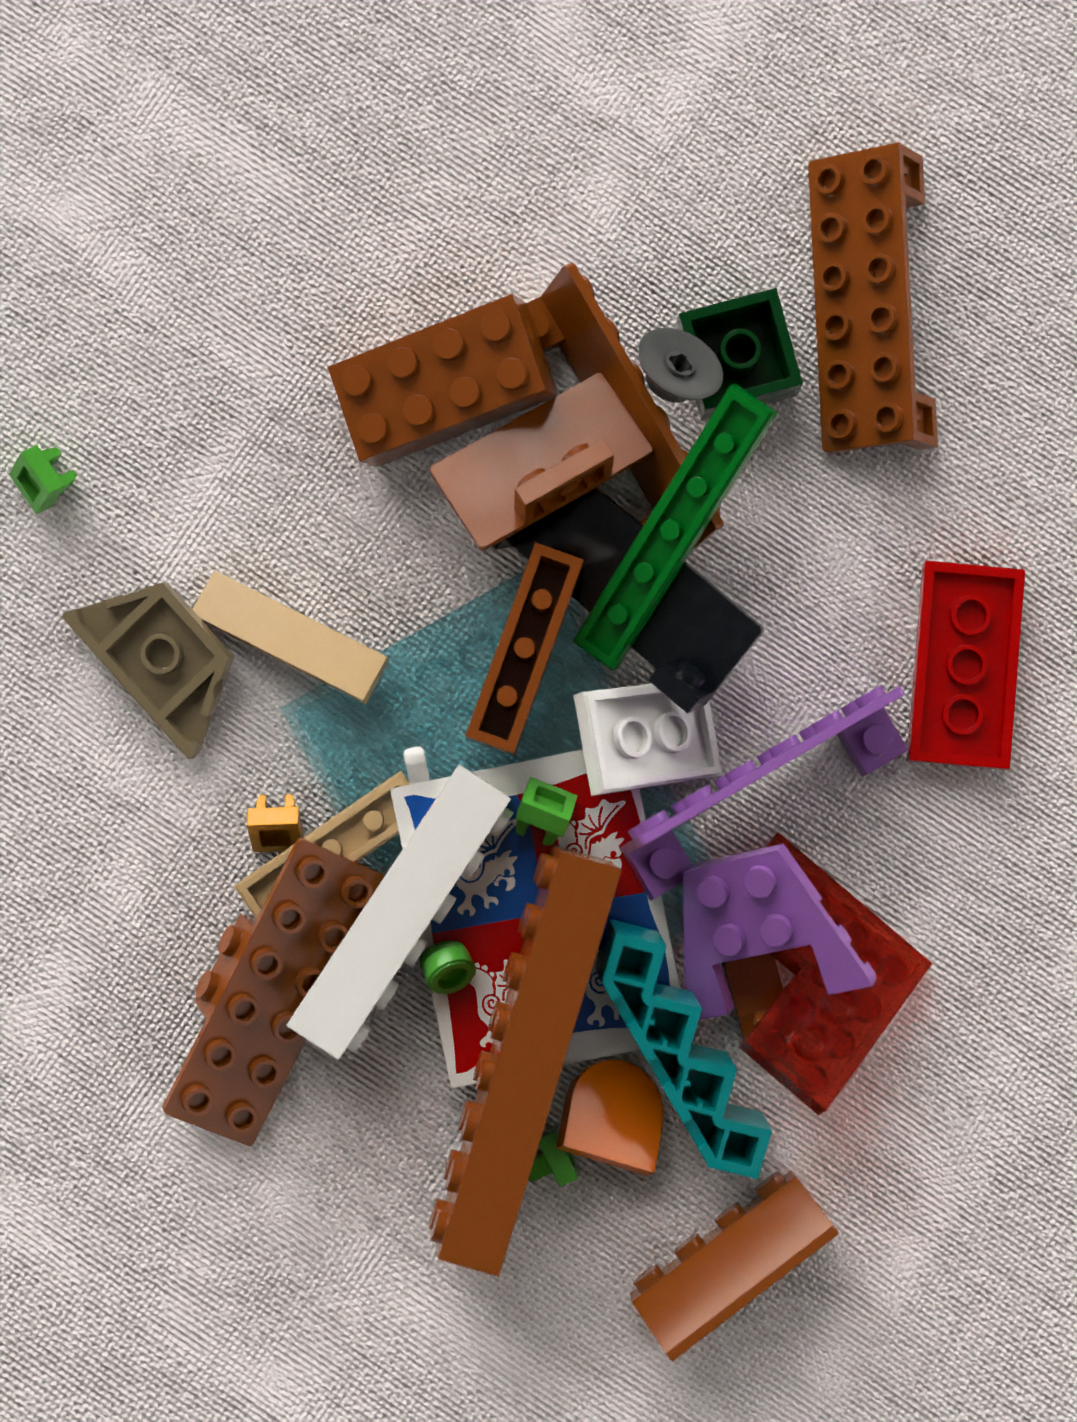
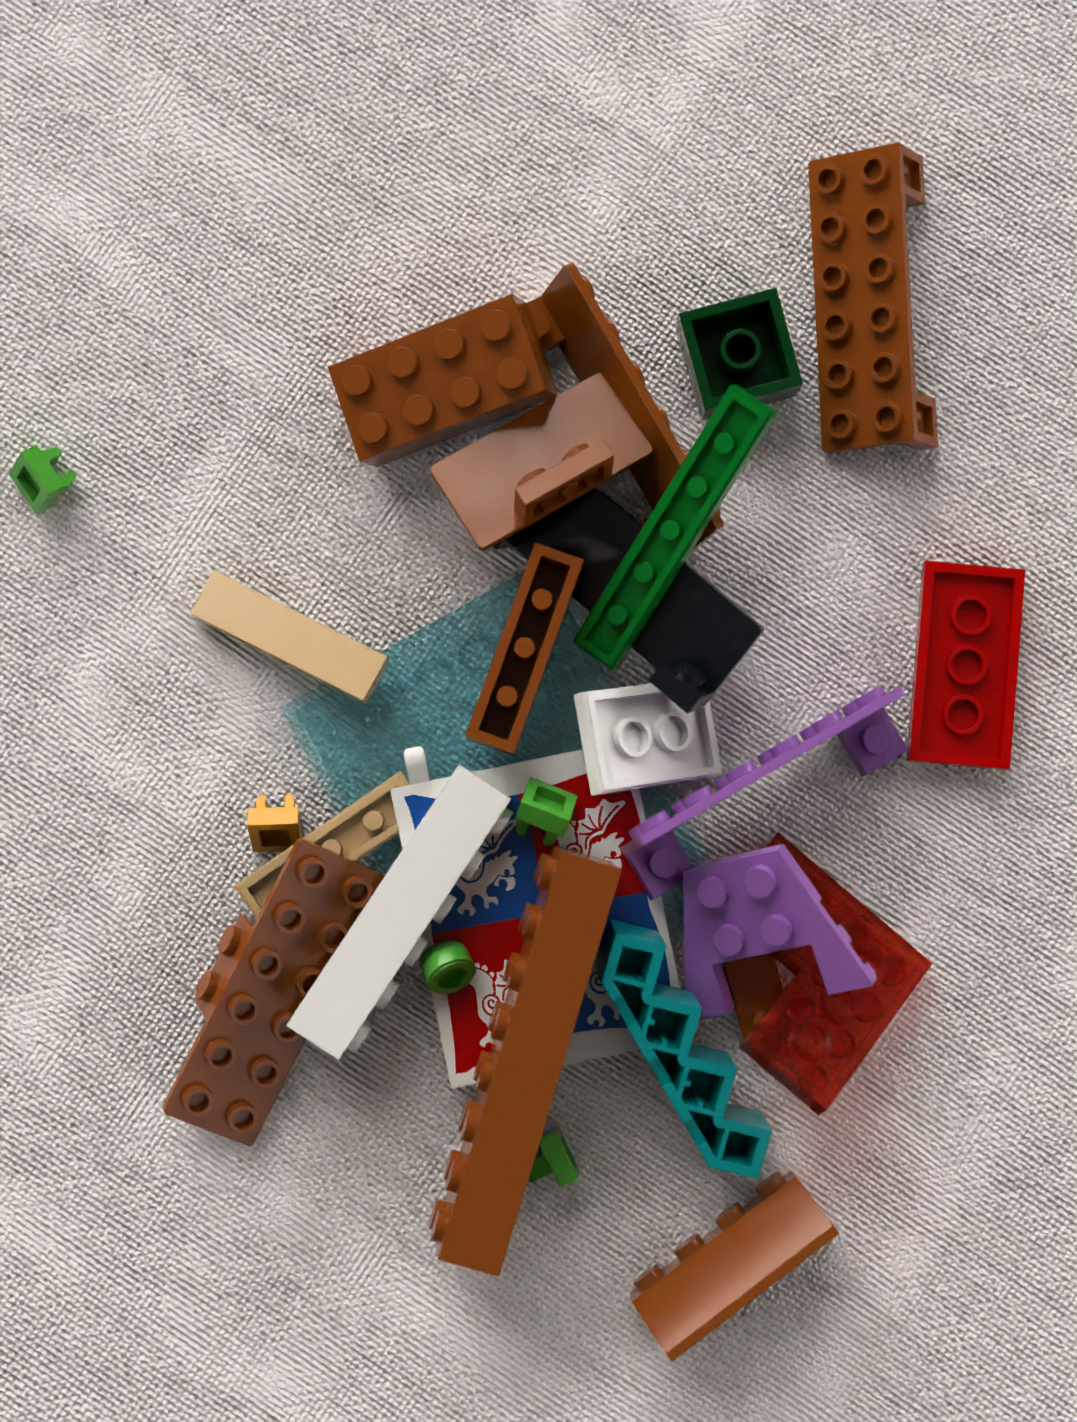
(160, 658): dark tan wing -> none
(613, 1117): orange tile -> none
(679, 365): dark grey piece -> none

